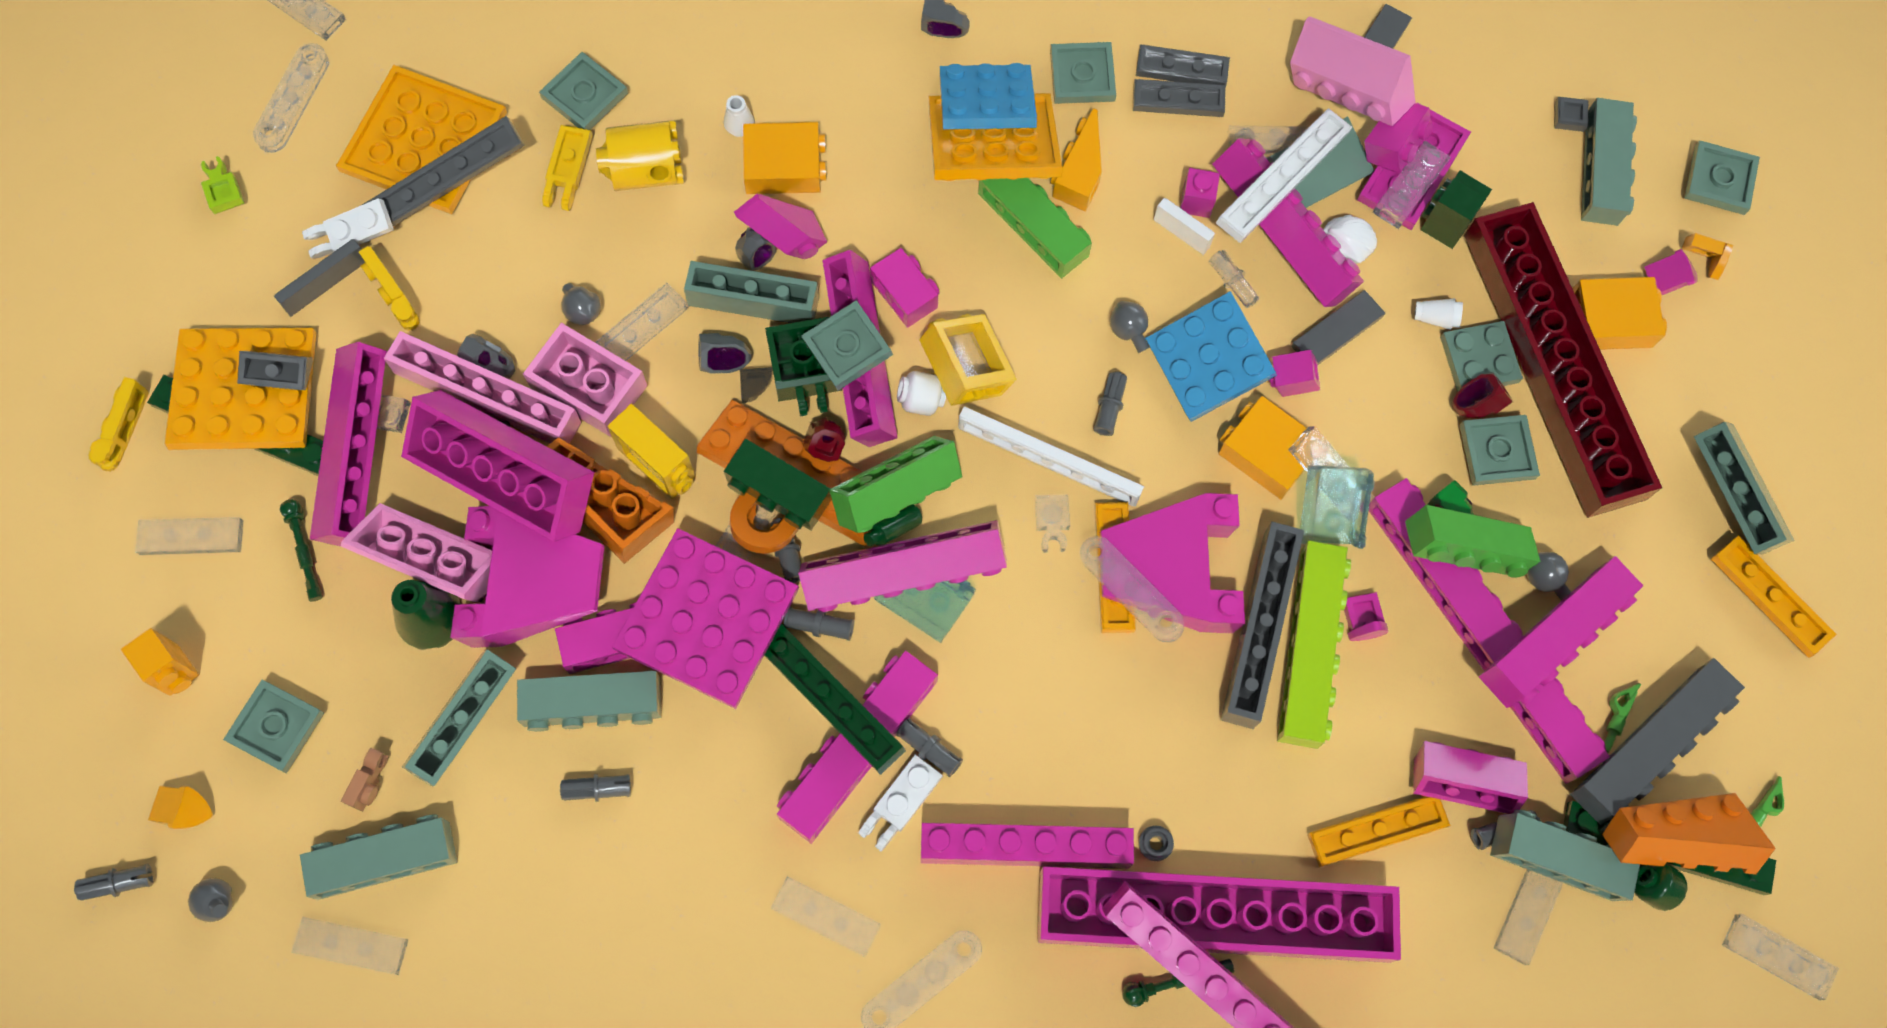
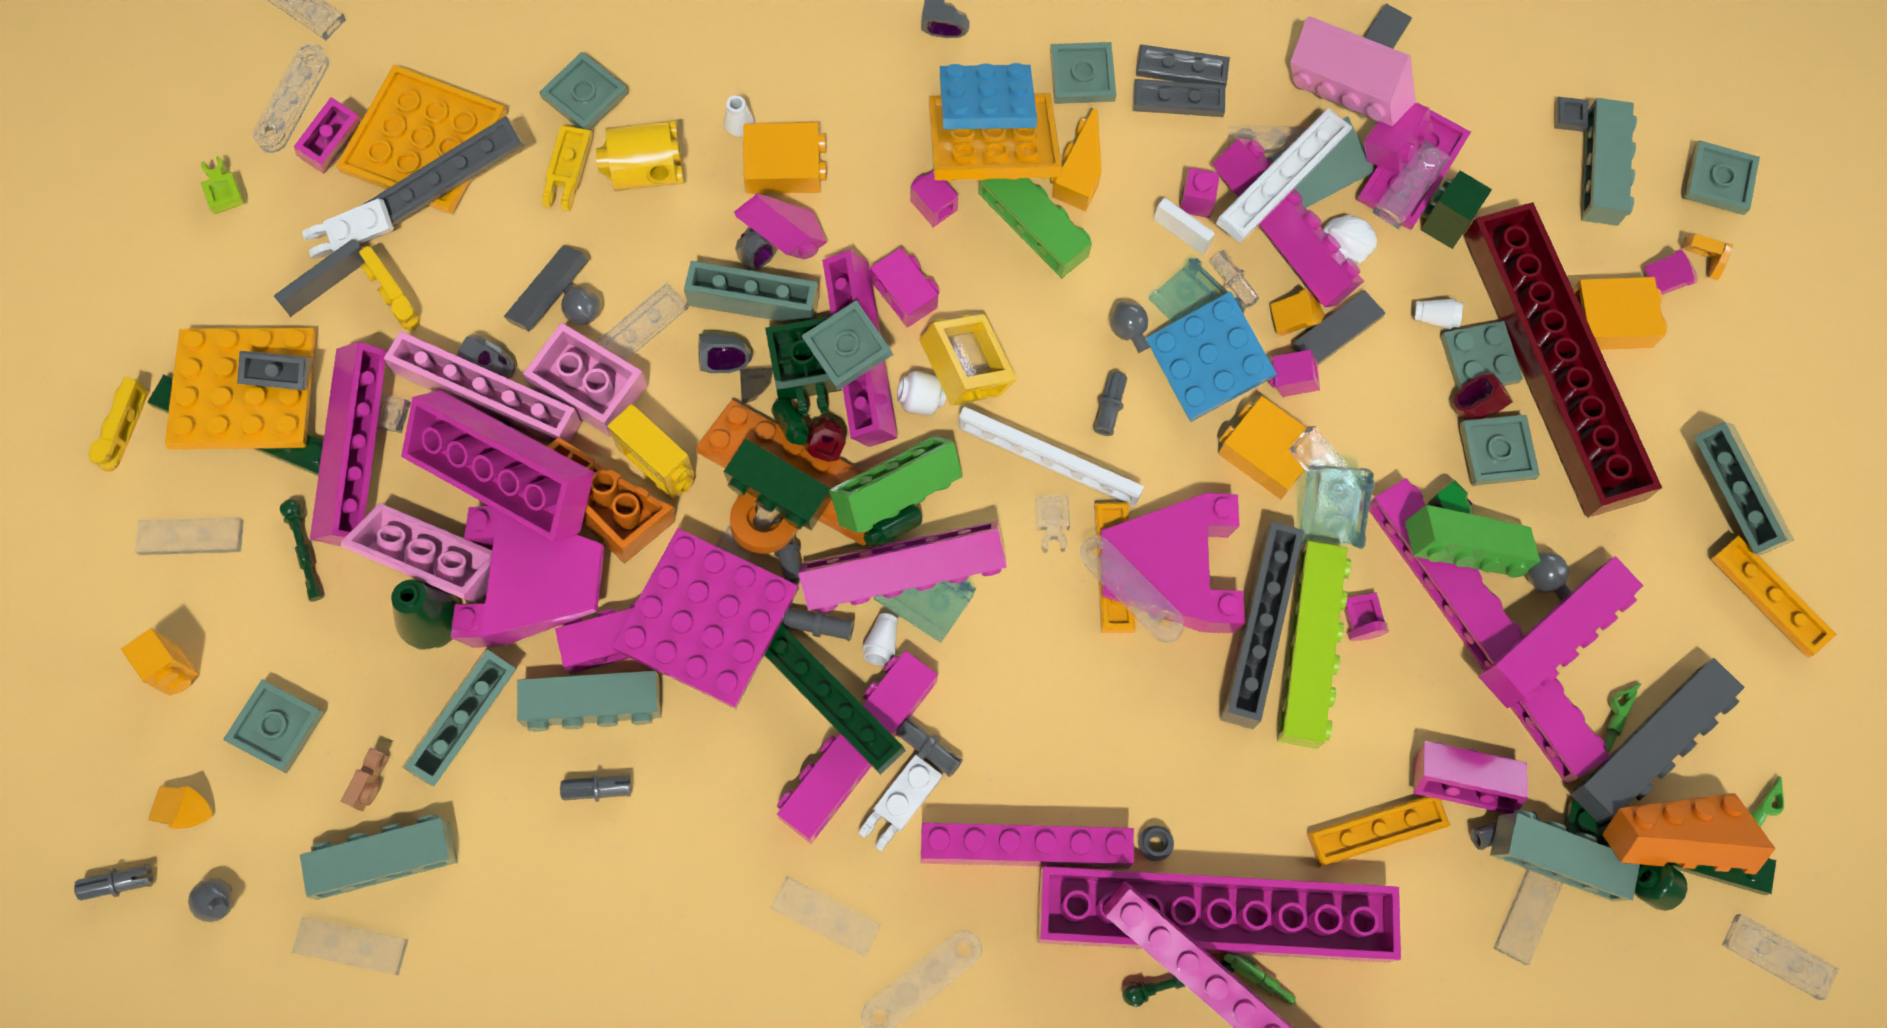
(326, 135): none -> dark pink brick
(546, 288): none -> dark grey tile
(790, 421): none -> dark green cylinder
(881, 641): none -> white cone
(933, 198): none -> dark pink brick
(1188, 292): none -> clear light blue piece
(1252, 971): none -> bright green hand
(1296, 313): none -> light orange tile

